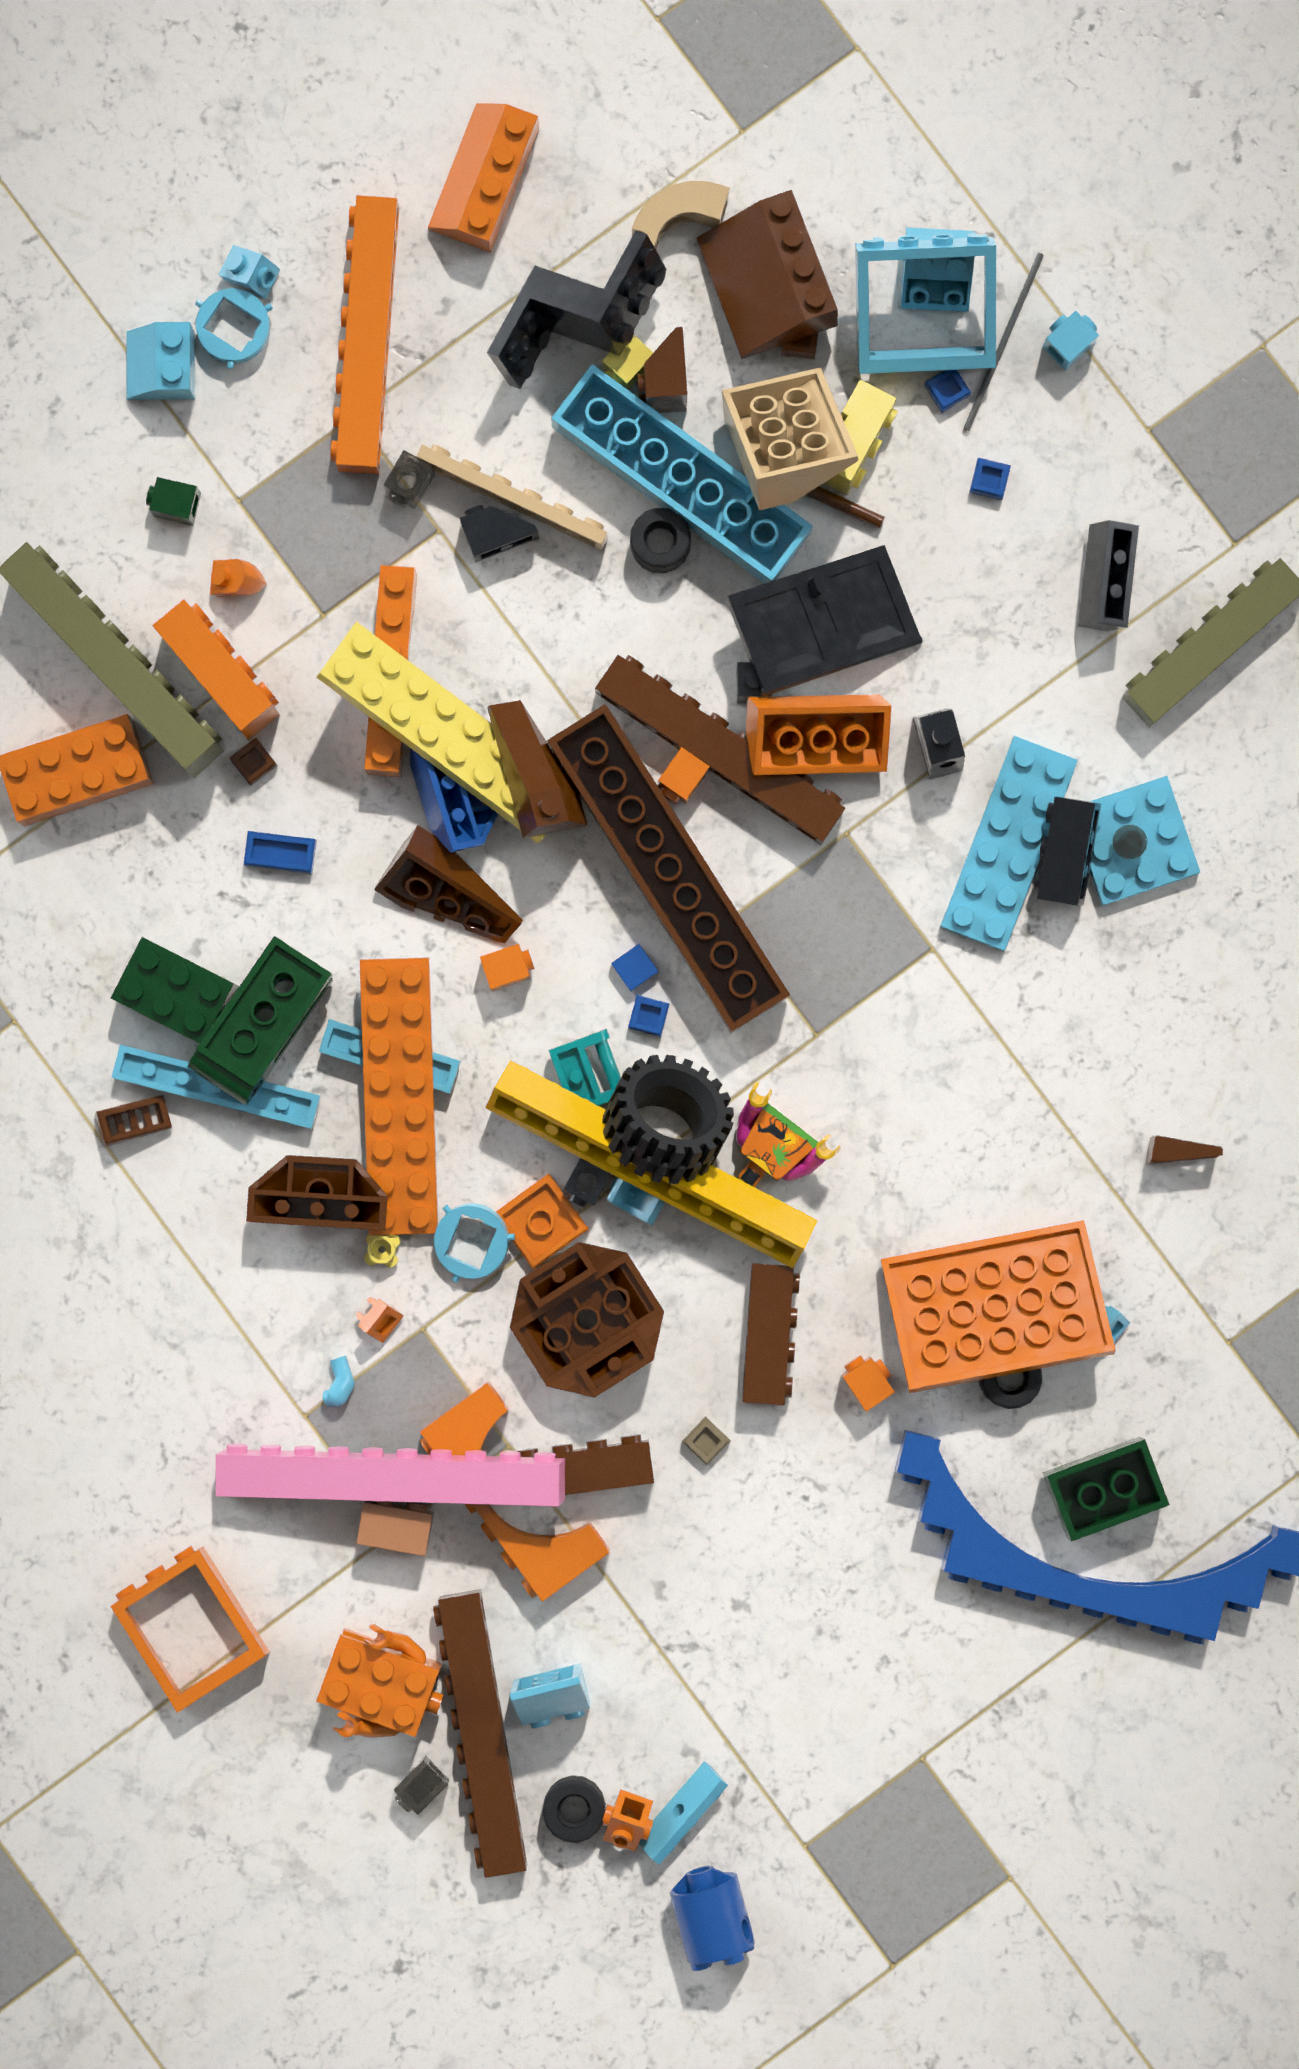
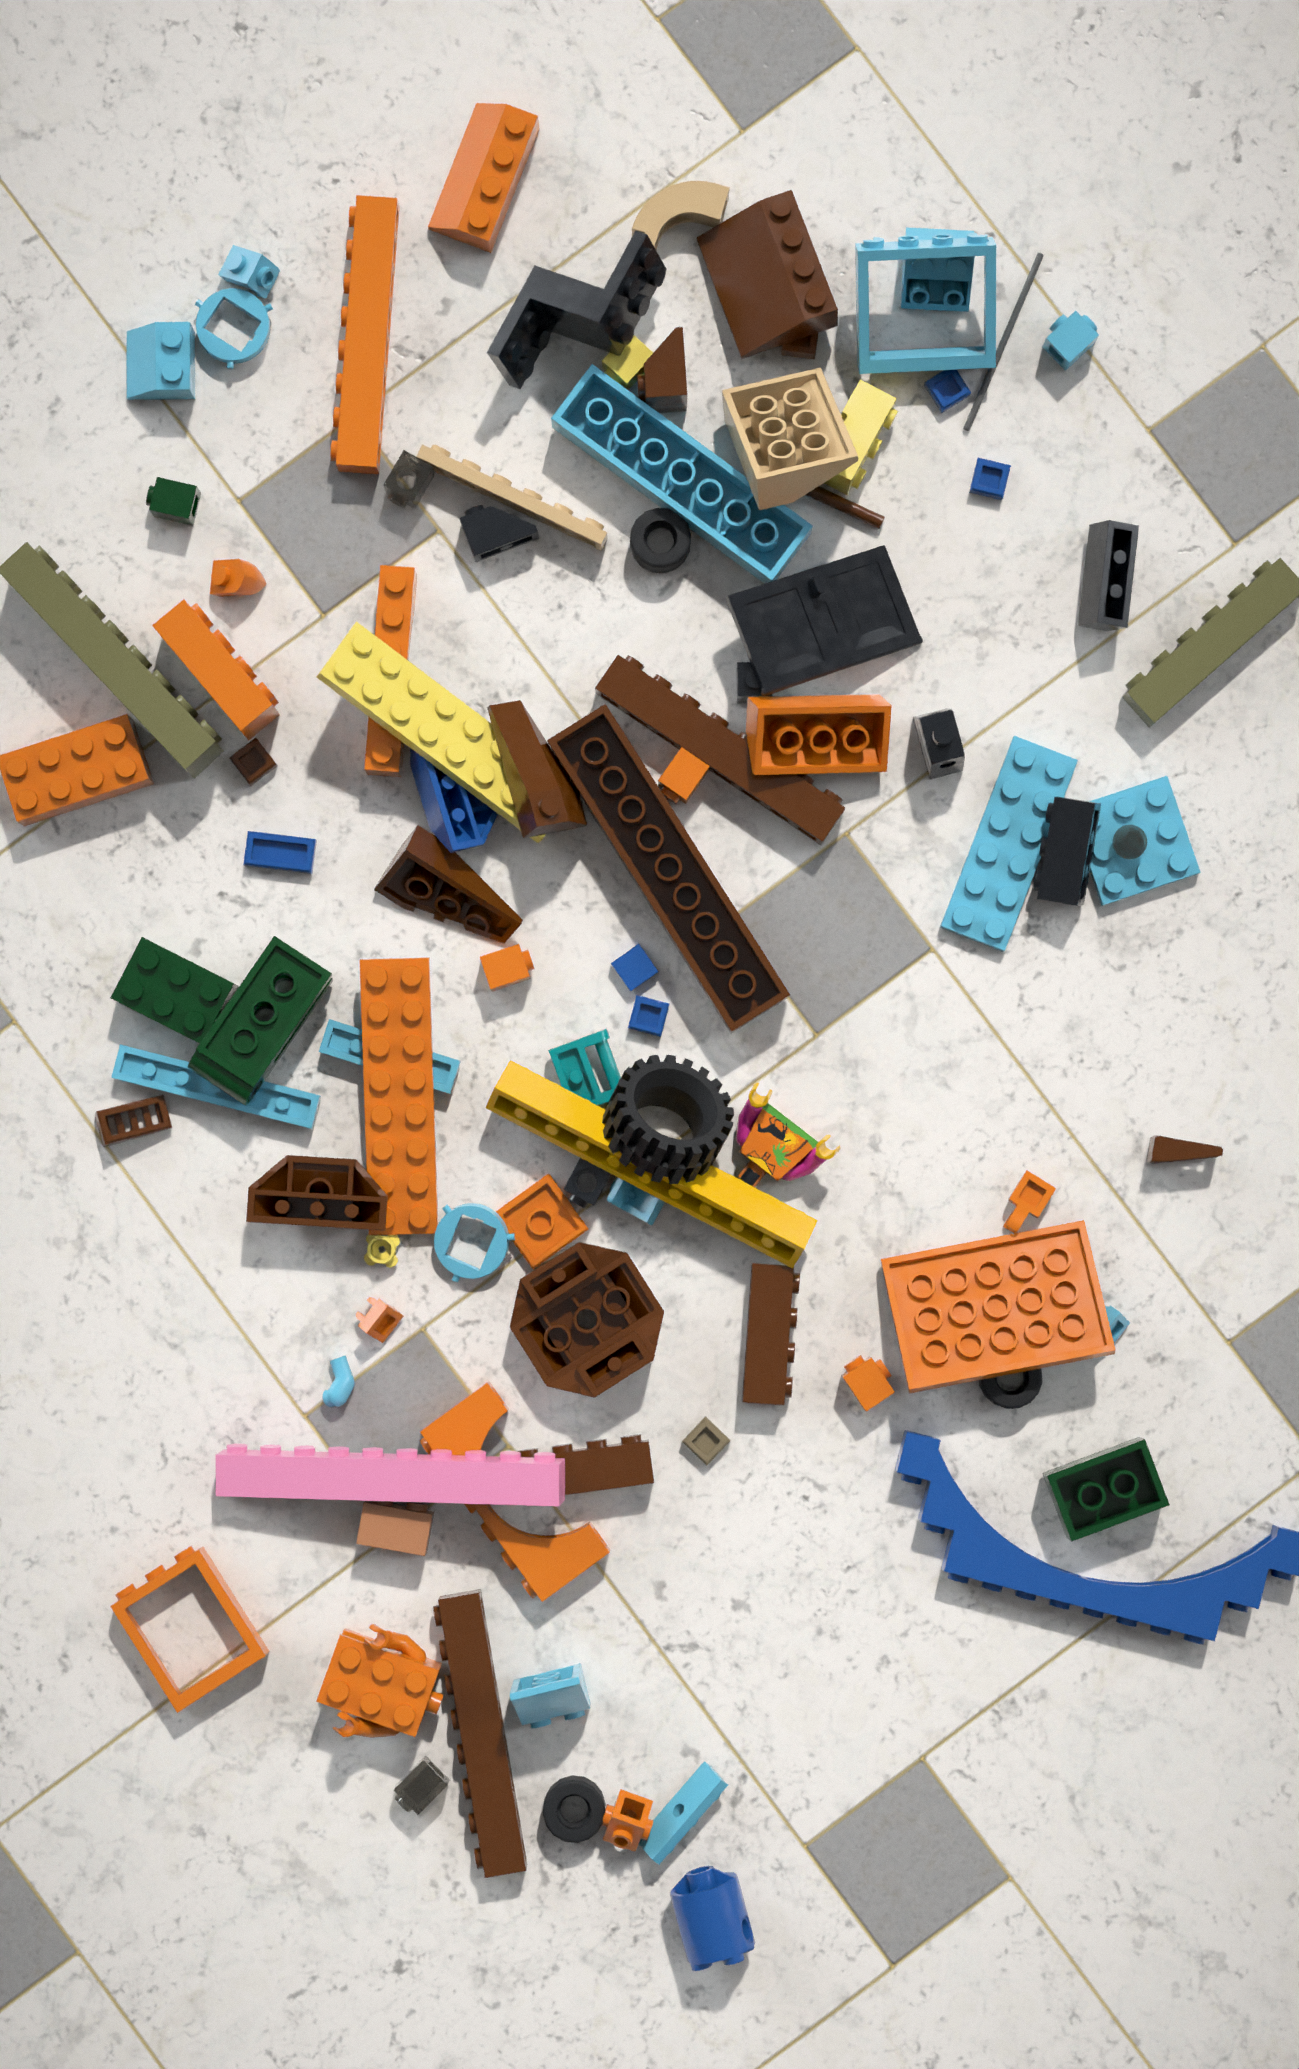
(1030, 1198): none -> orange plate

